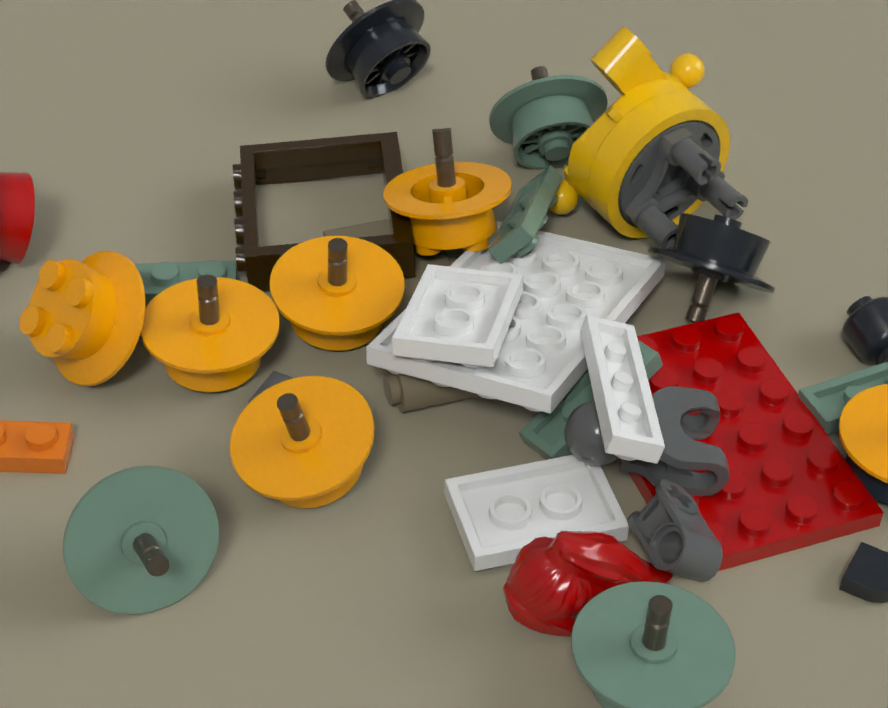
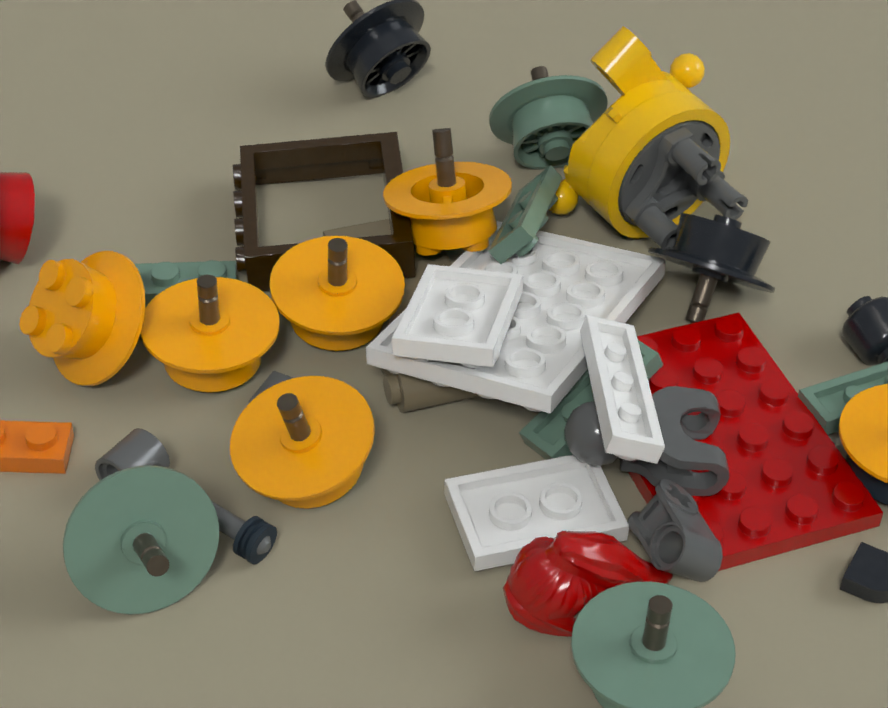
(251, 538): none -> dark grey piece

